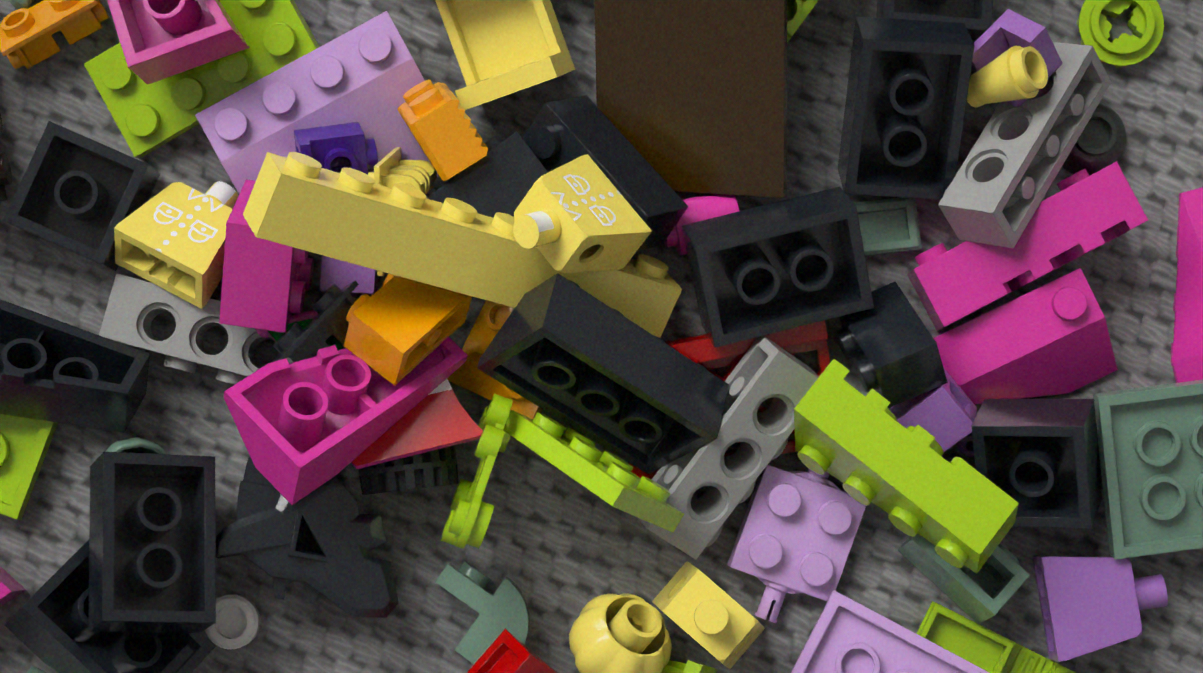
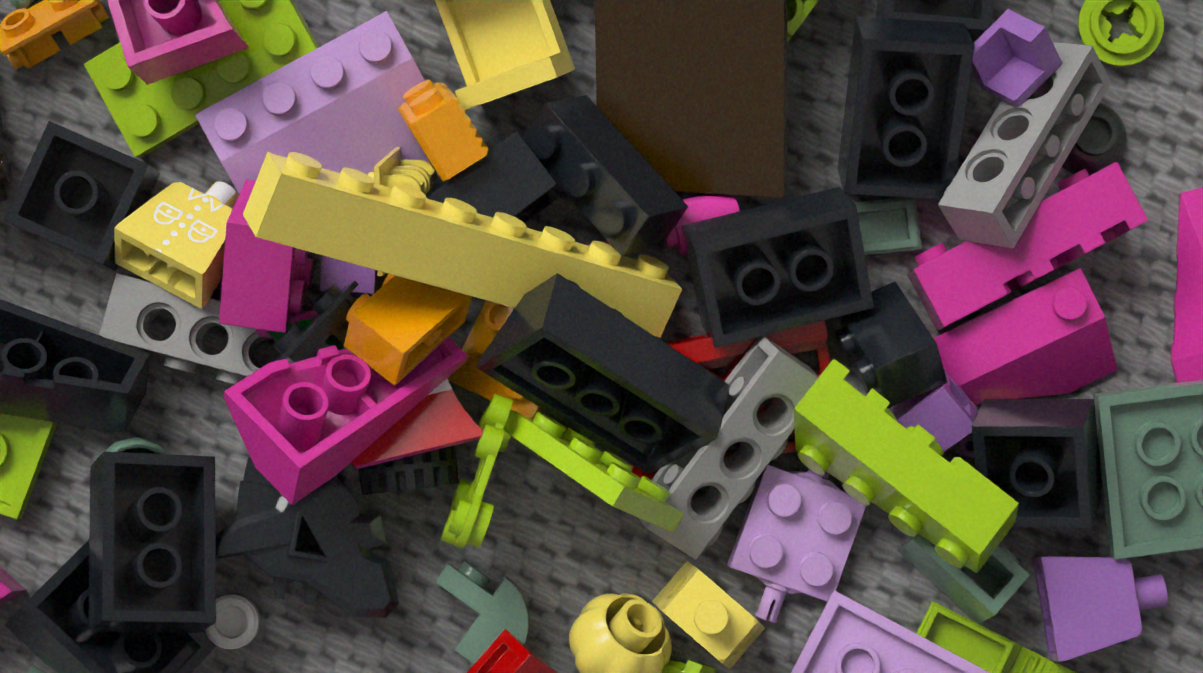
(338, 140): dark purple brick -> none
(579, 220): light yellow torso -> none
(1009, 77): light yellow cone -> none

